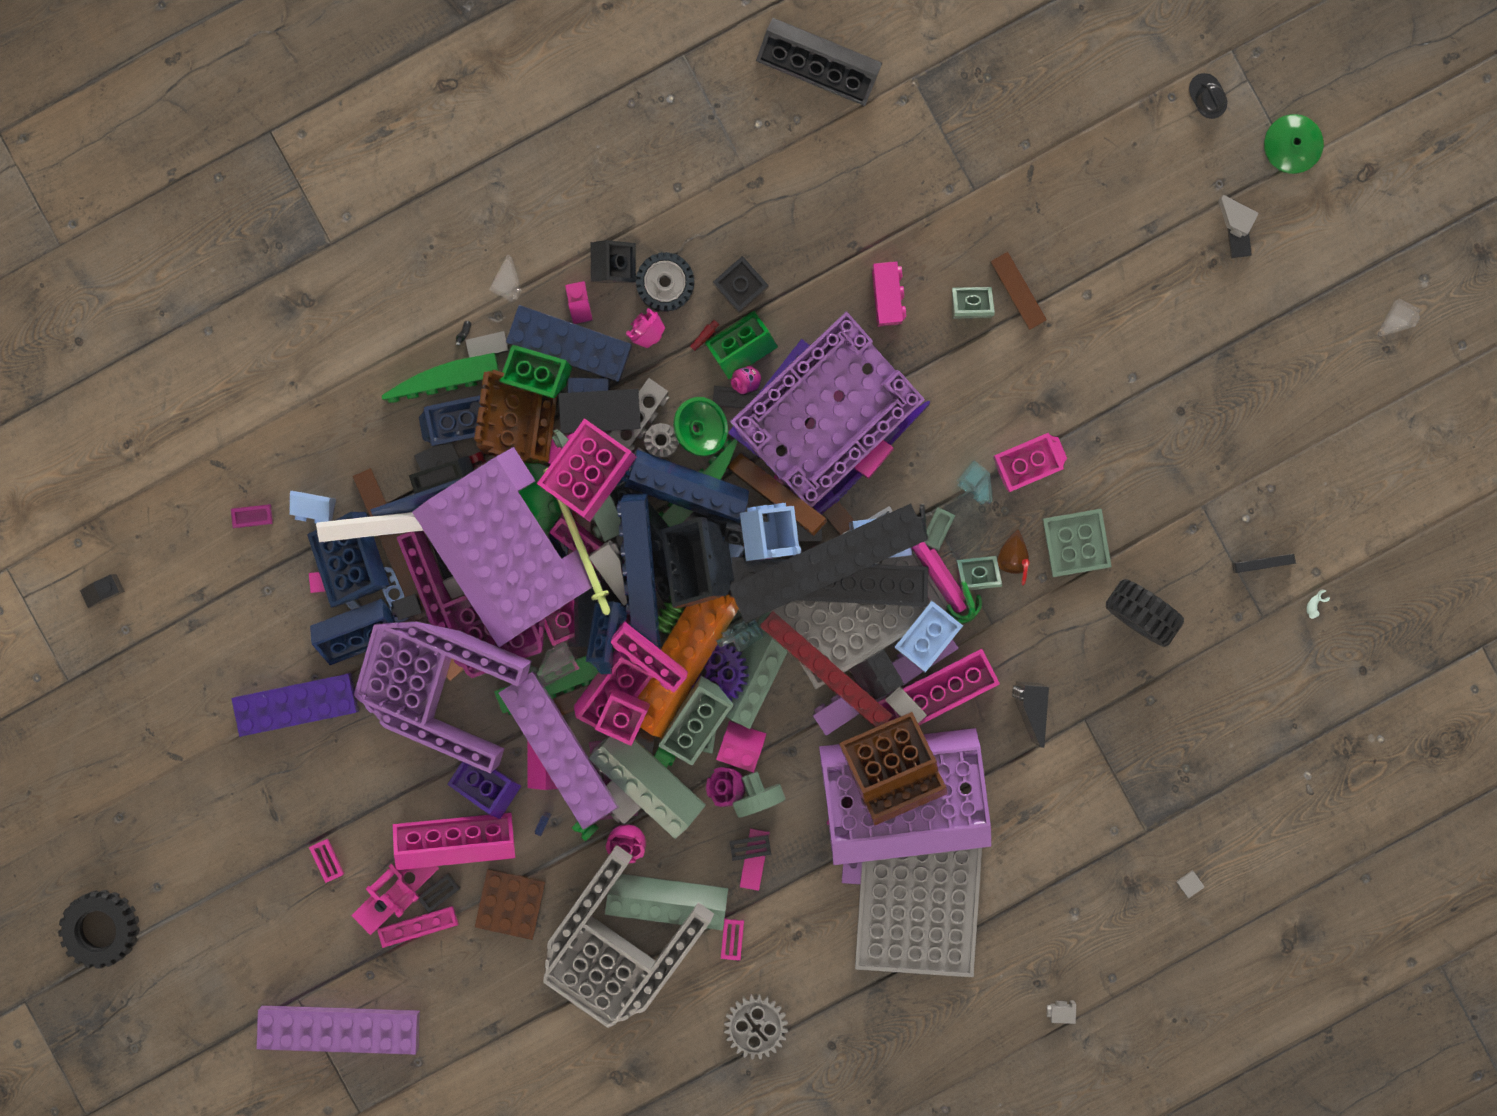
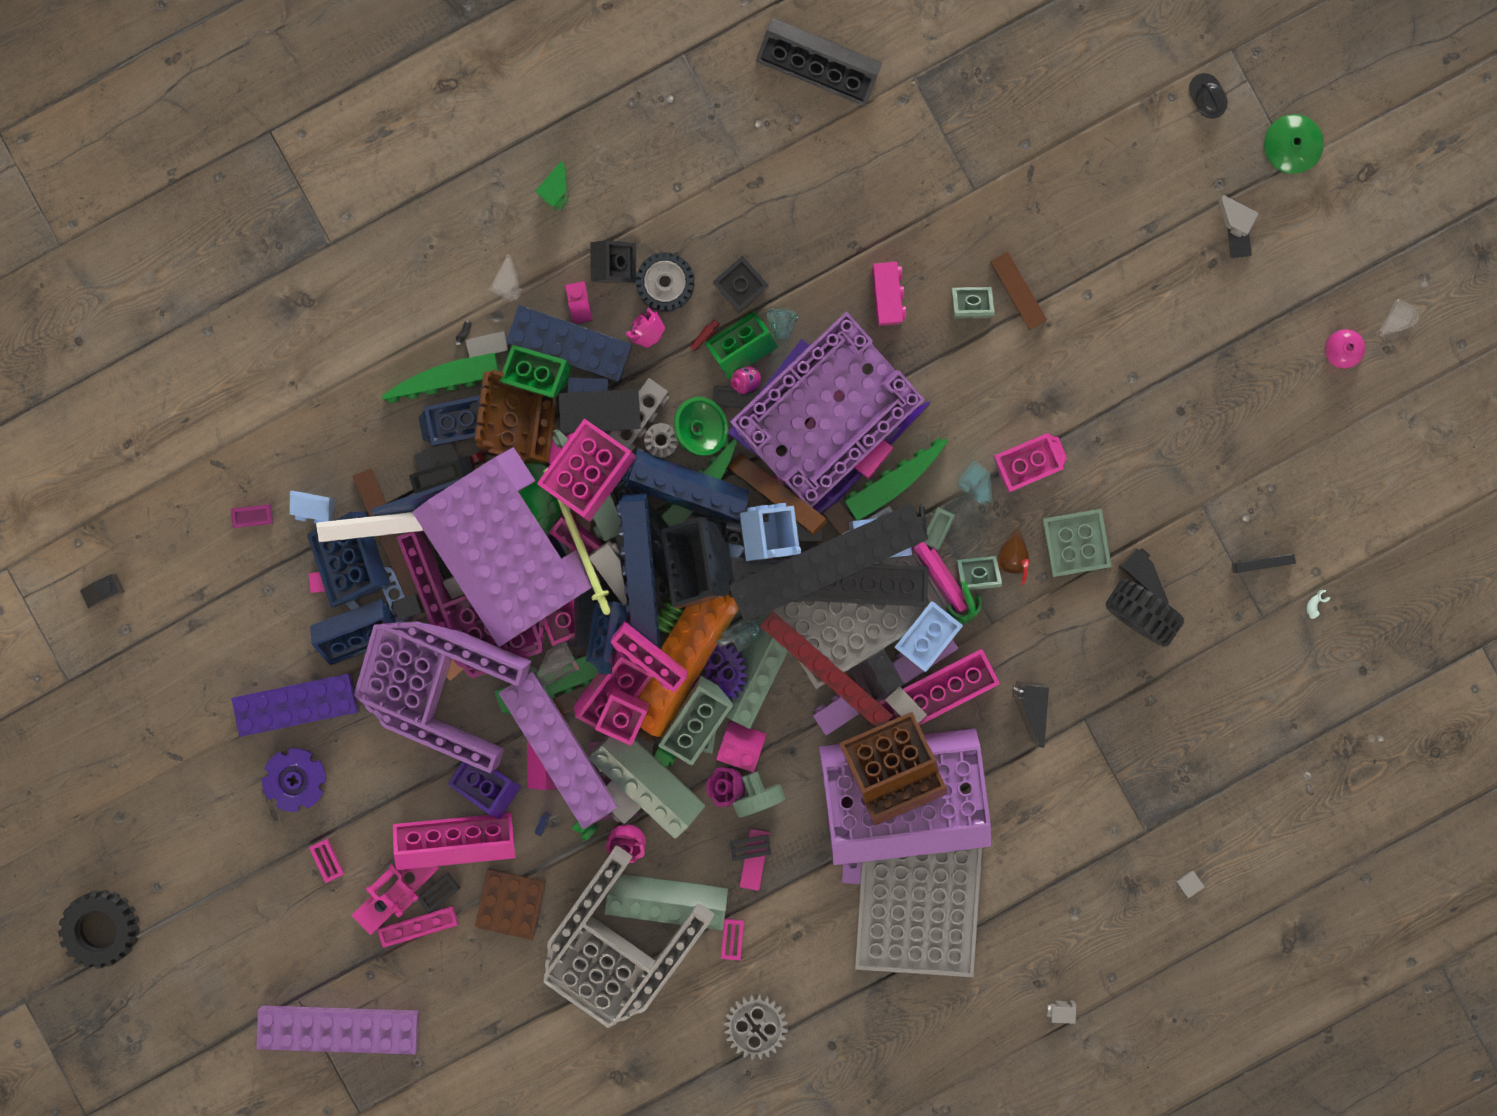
(308, 772): none -> dark purple piece
(555, 188): none -> green slope
(782, 322): none -> clear light blue rock
(892, 483): none -> green slope
(1143, 572): none -> black slope
(1345, 348): none -> dark pink cylinder

